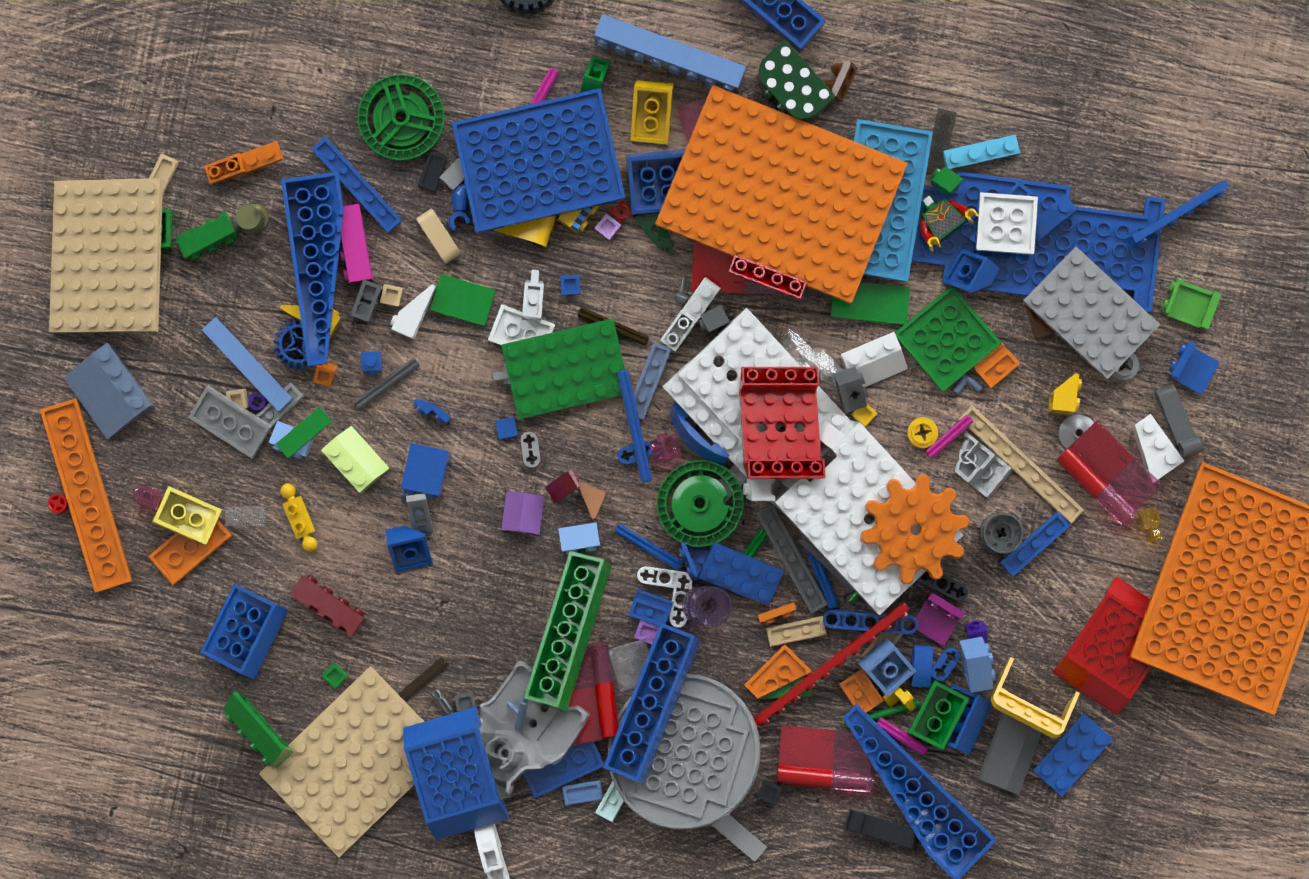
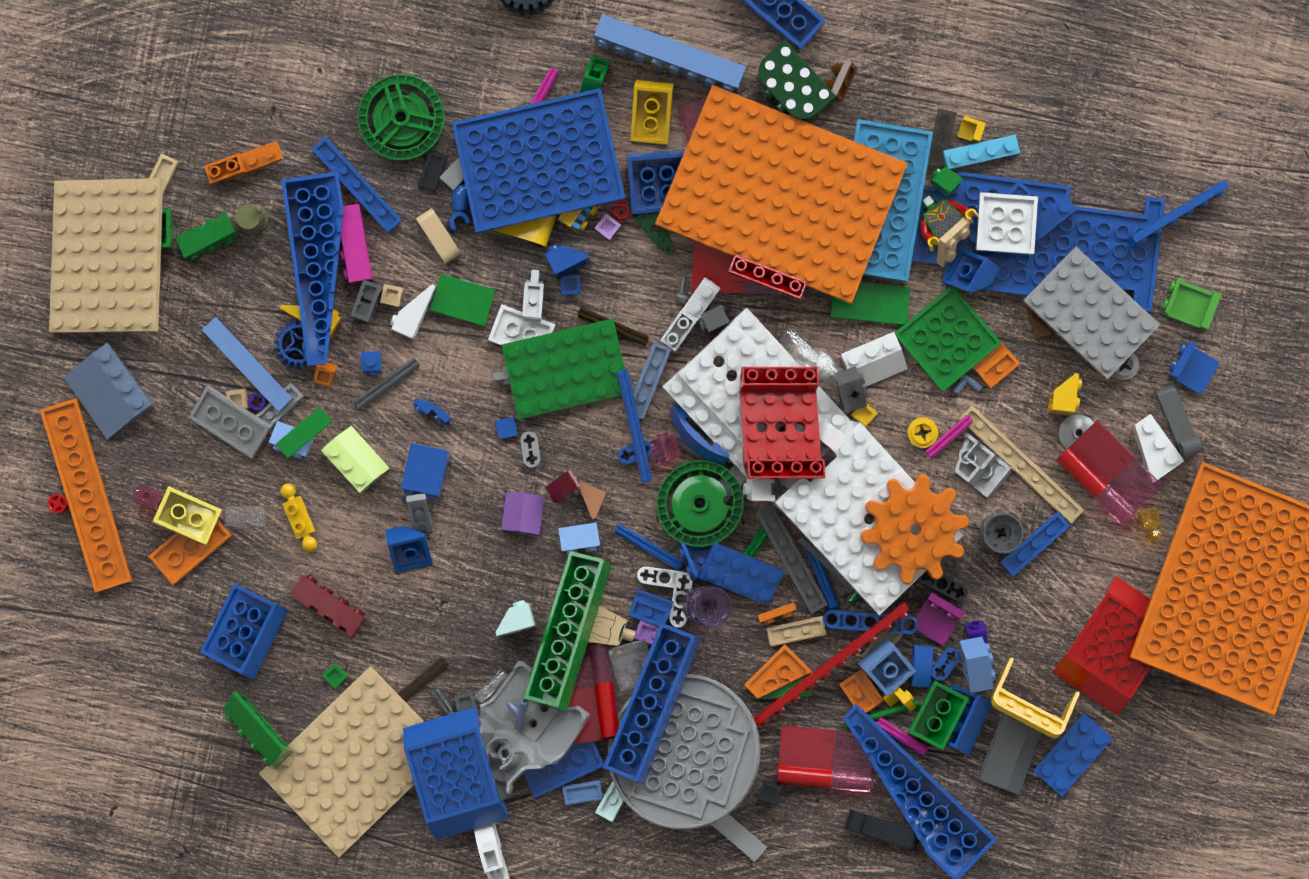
(491, 686): none -> clear axle
(516, 619): none -> light aqua slope
(565, 260): none -> blue slope
(610, 629): none -> tan torso
(948, 241): none -> tan plate
(971, 130): none -> yellow panel

